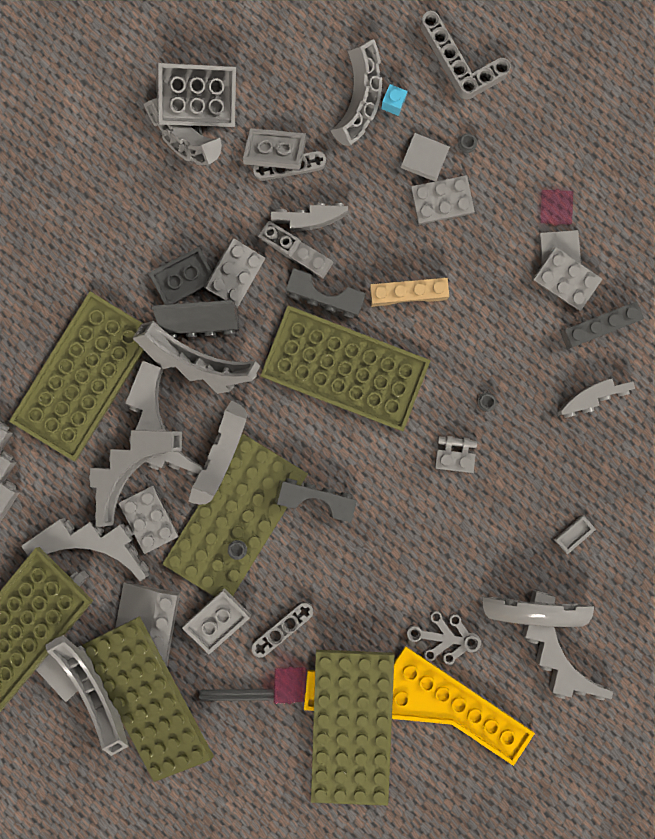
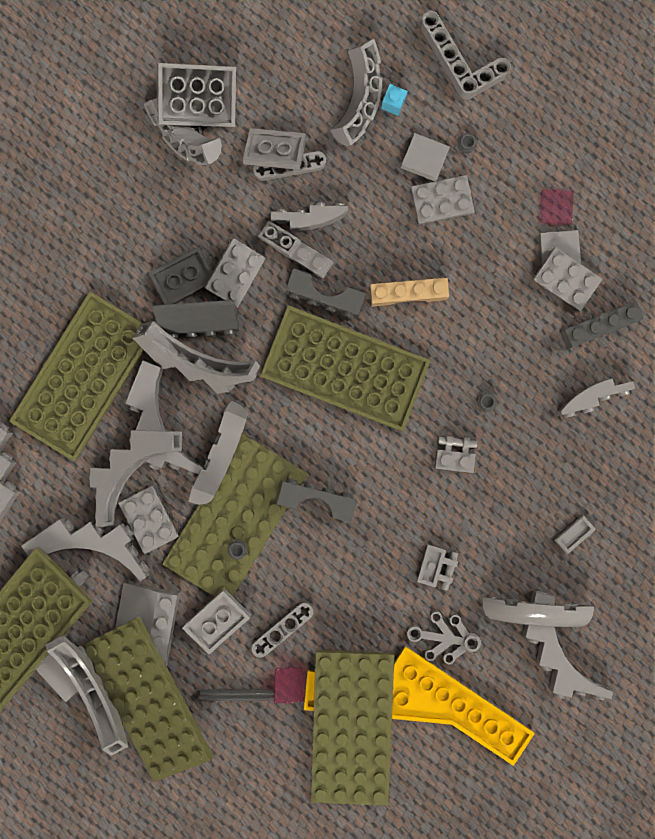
(432, 564): none -> light grey plate

